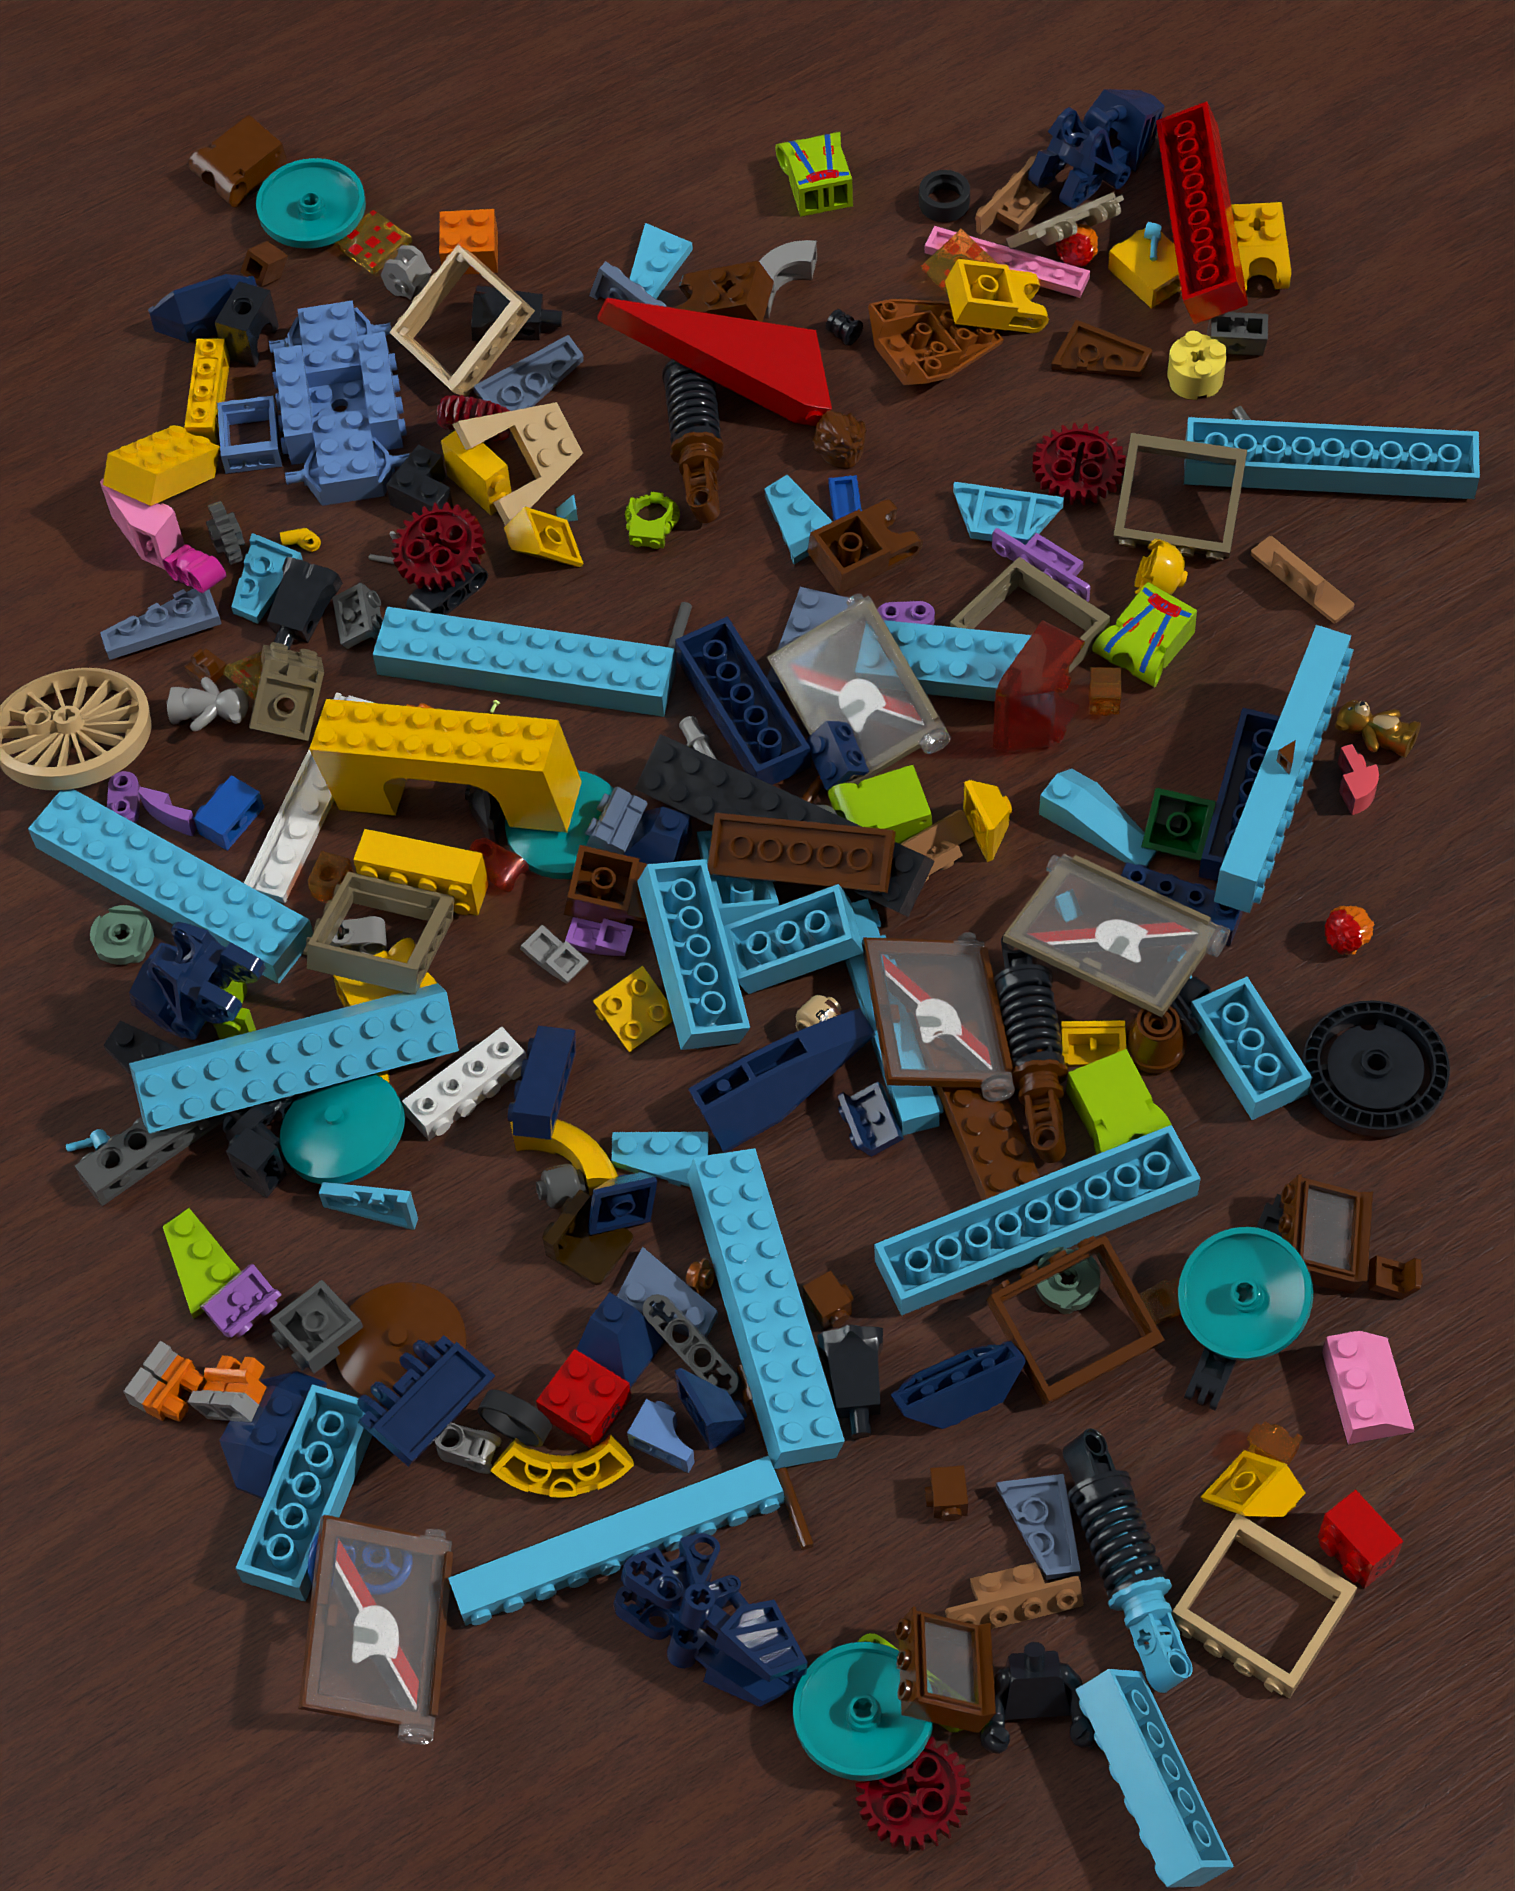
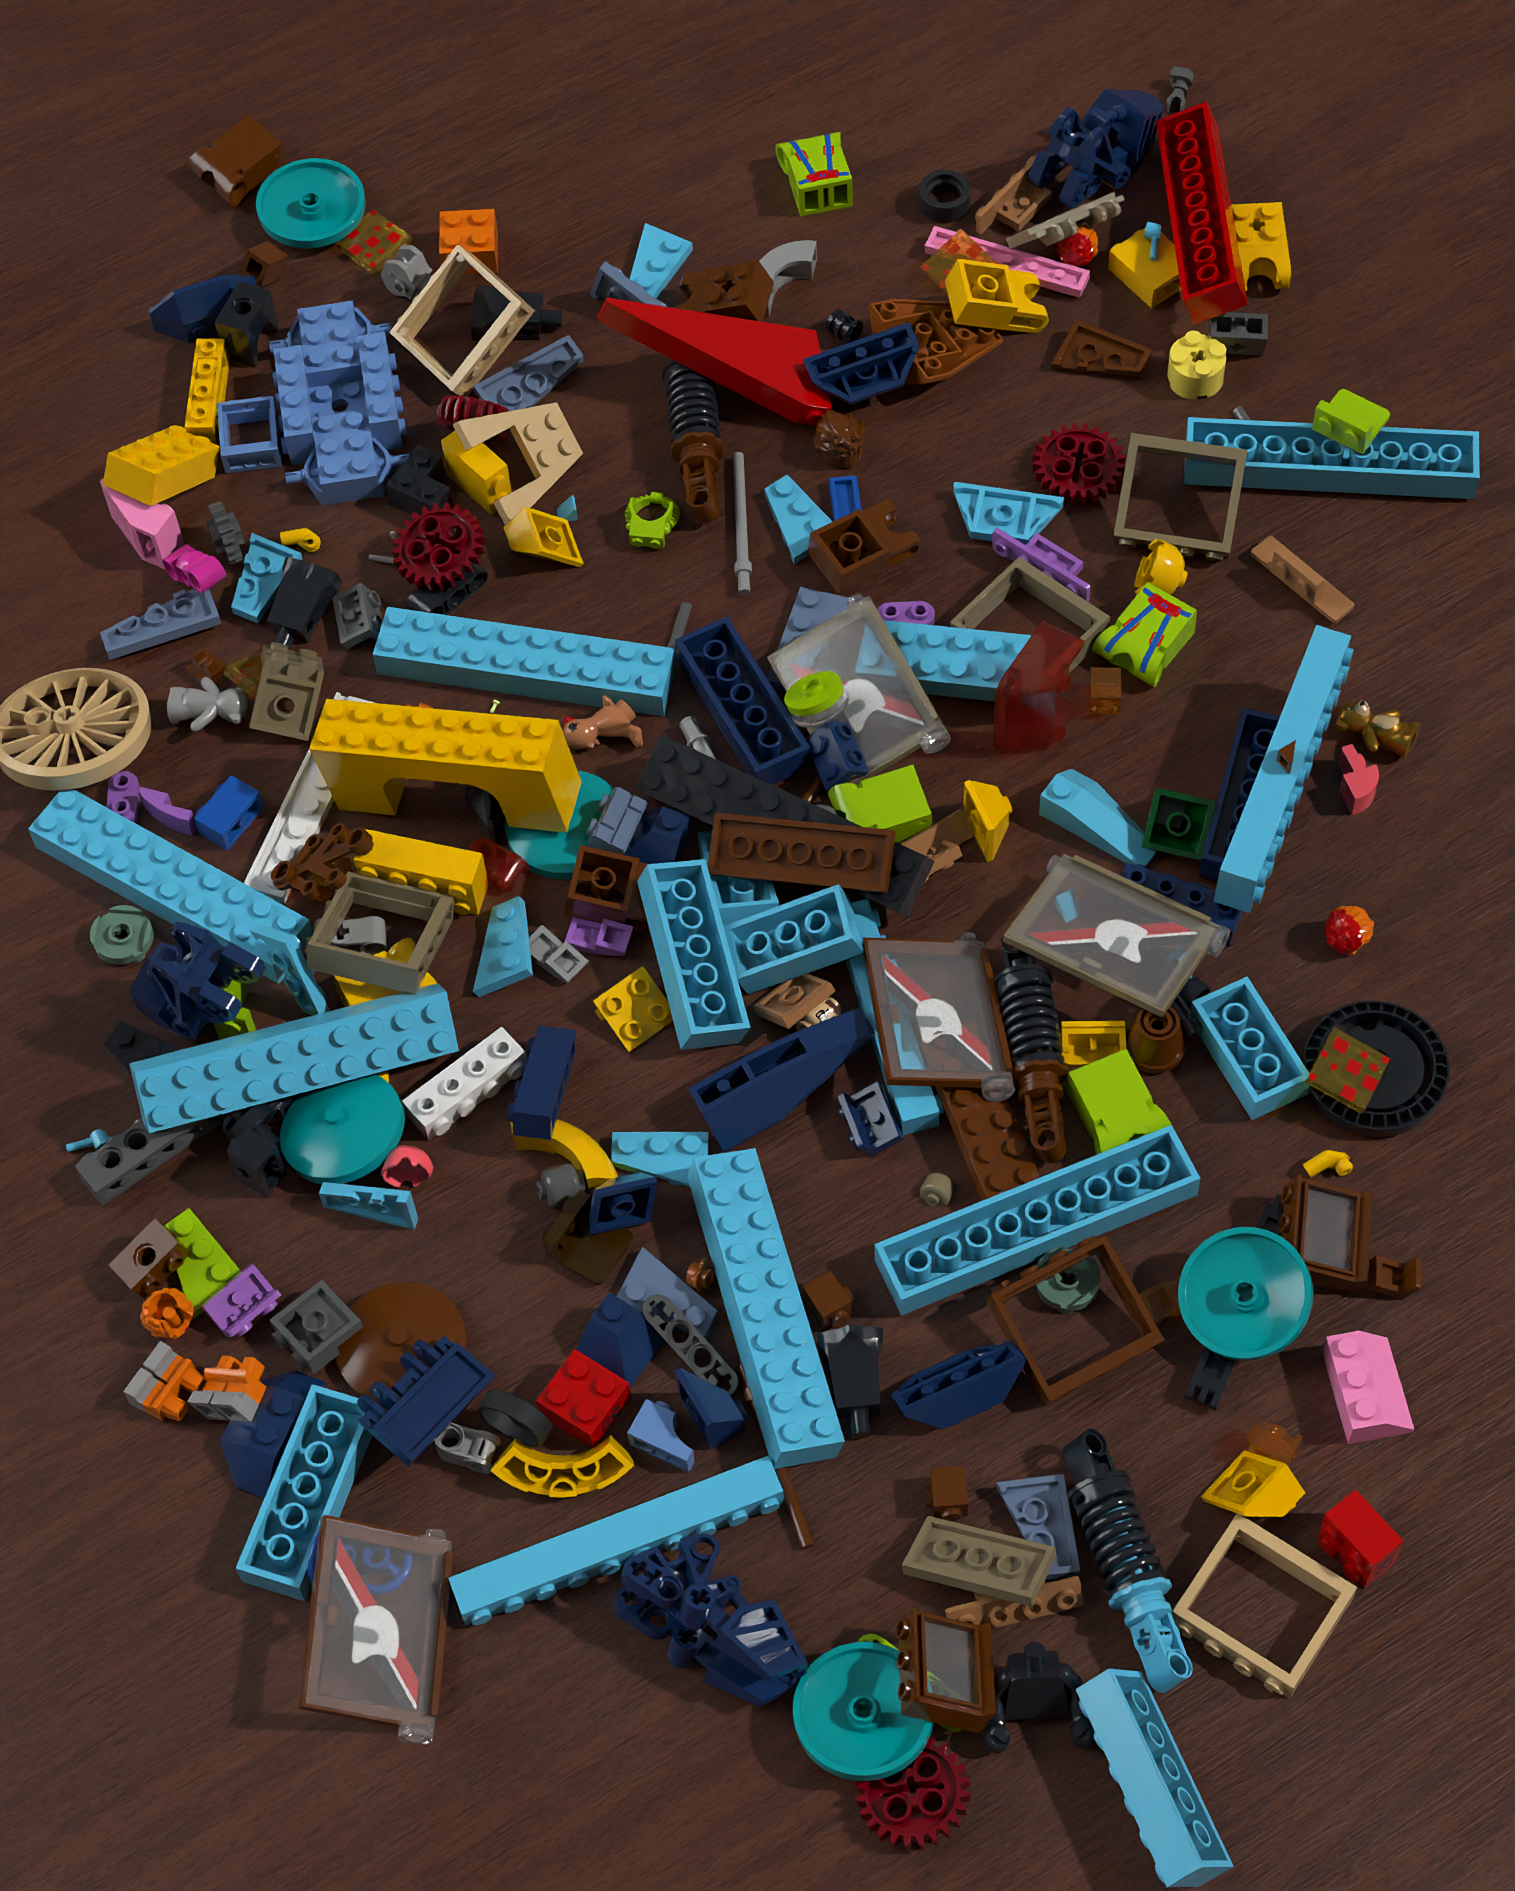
(151, 1242): none -> reddish brown brick
(167, 1313): none -> orange piece
(288, 875): none -> reddish brown plant
(288, 957): none -> medium azure wing
(406, 1164): none -> coral hair
(505, 948): none -> medium azure wing
(609, 722): none -> nougat animal
(743, 566): none -> light grey bar
(793, 999): none -> medium nougat tile
(816, 699): none -> lime piece
(865, 365): none -> dark blue wedge
(937, 1189): none -> dark tan piece
(979, 1560): none -> dark tan plate
(1181, 81): none -> dark grey piece
(1329, 1159): none -> yellow arm
(1347, 1070): none -> clear yellow tile
(1350, 420): none -> lime bracket

